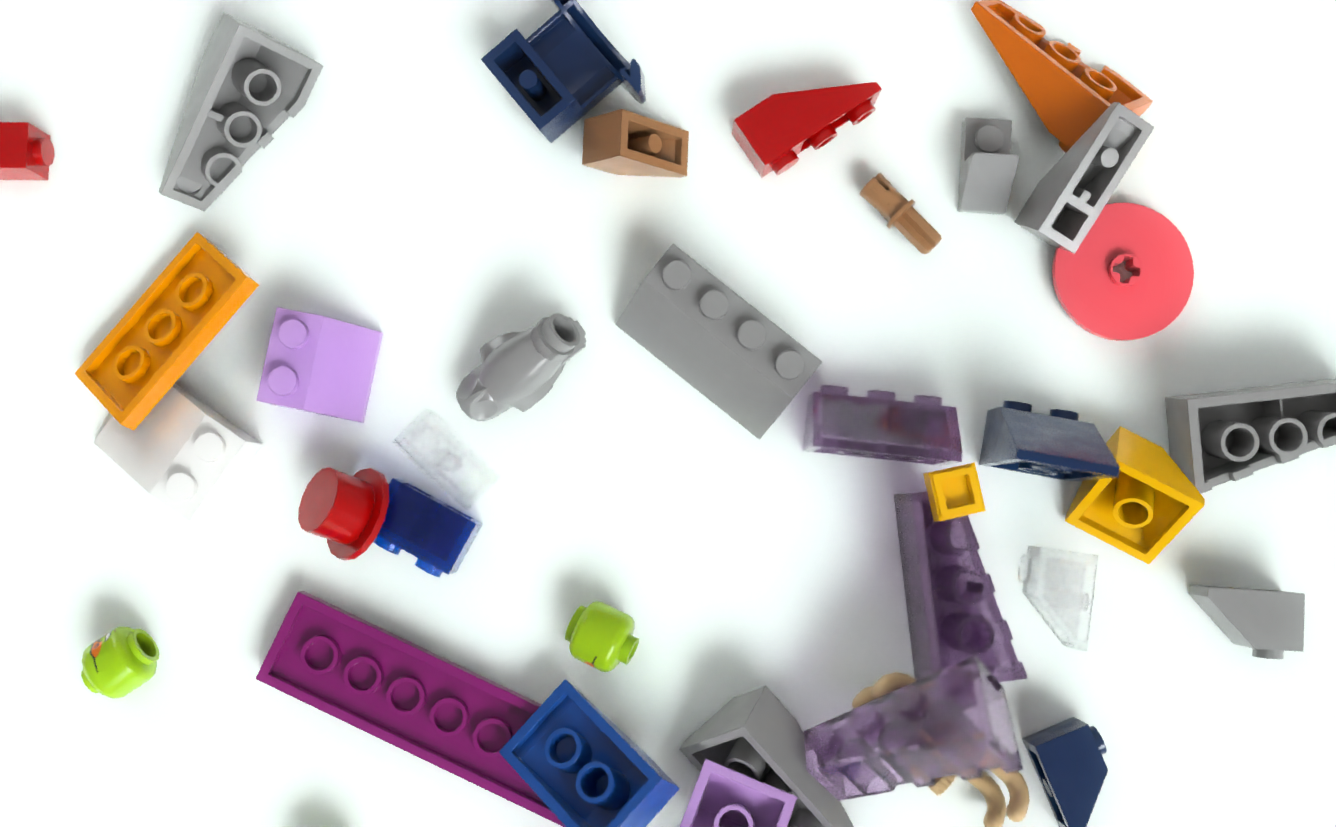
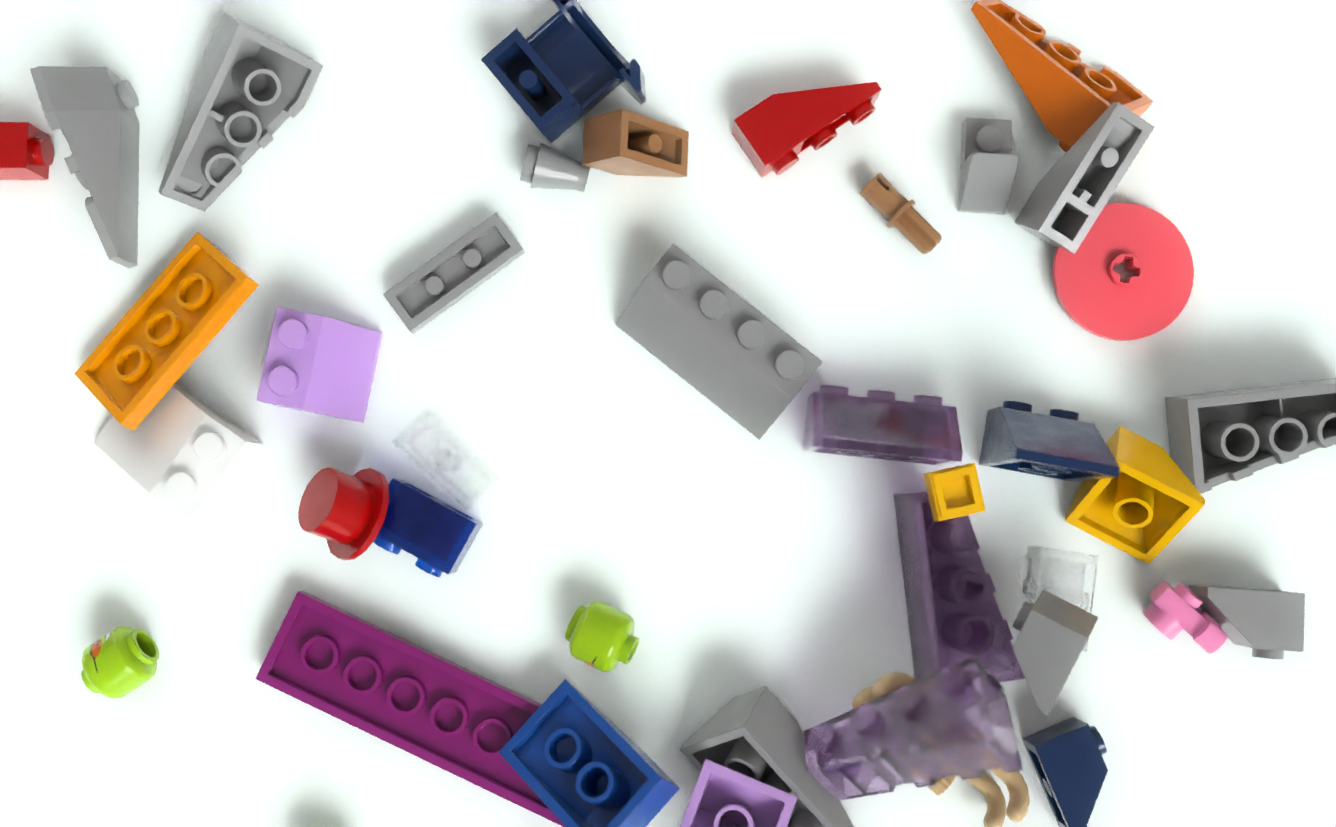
(104, 134): none -> light grey wedge
(454, 273): none -> light grey plate
(520, 367): light grey animal -> none
(553, 170): none -> light grey cone
(1050, 644): none -> light grey slope
(1178, 610): none -> bright pink plate

